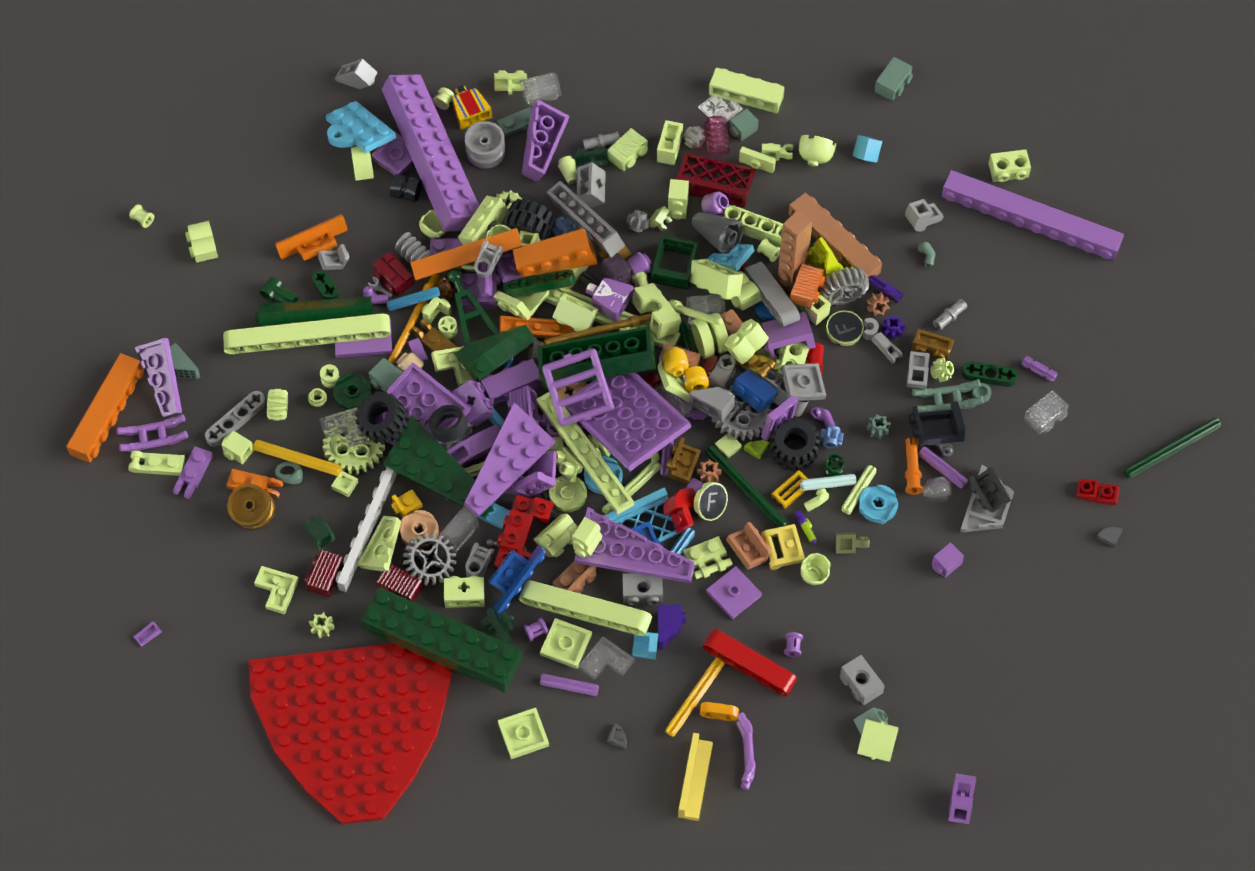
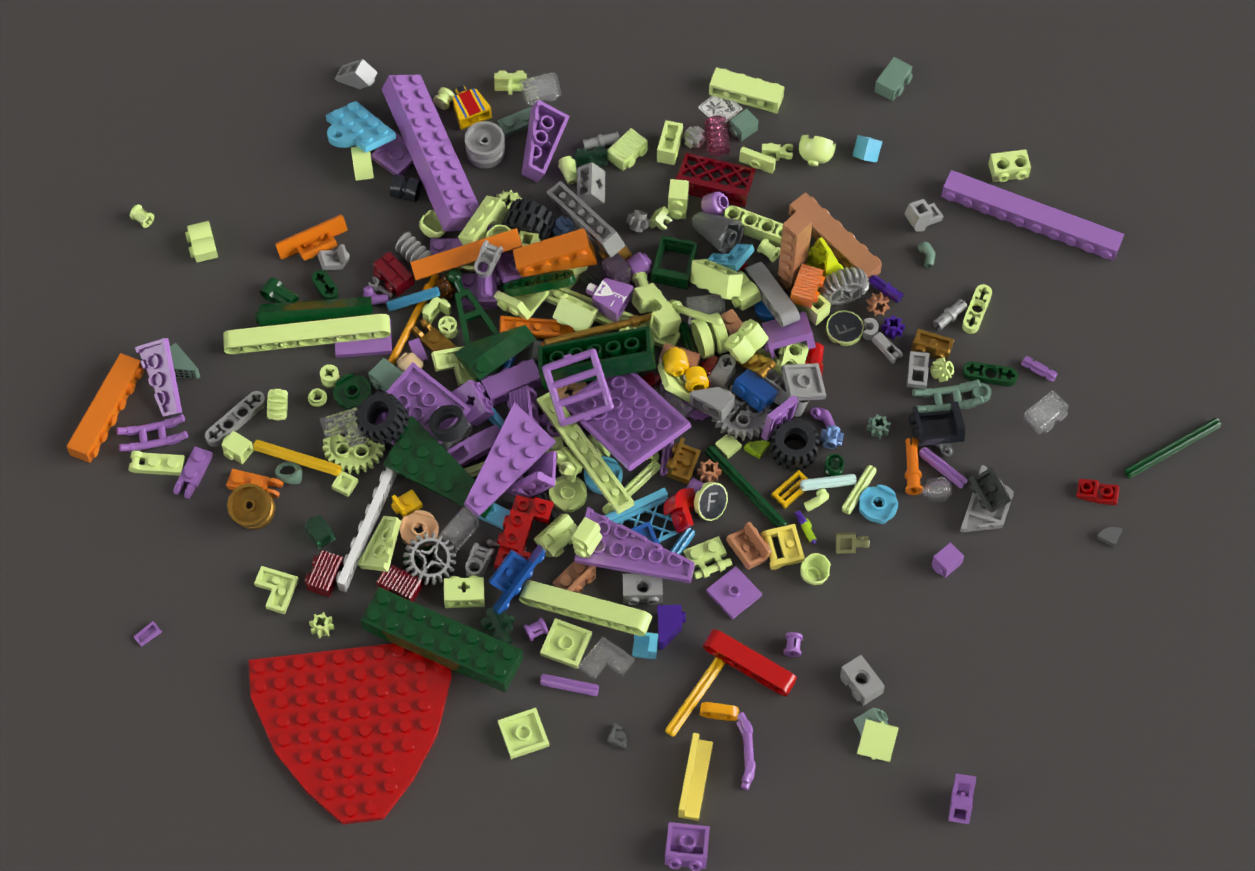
(687, 846): none -> medium lavender plate
(976, 302): none -> yellowish green beam

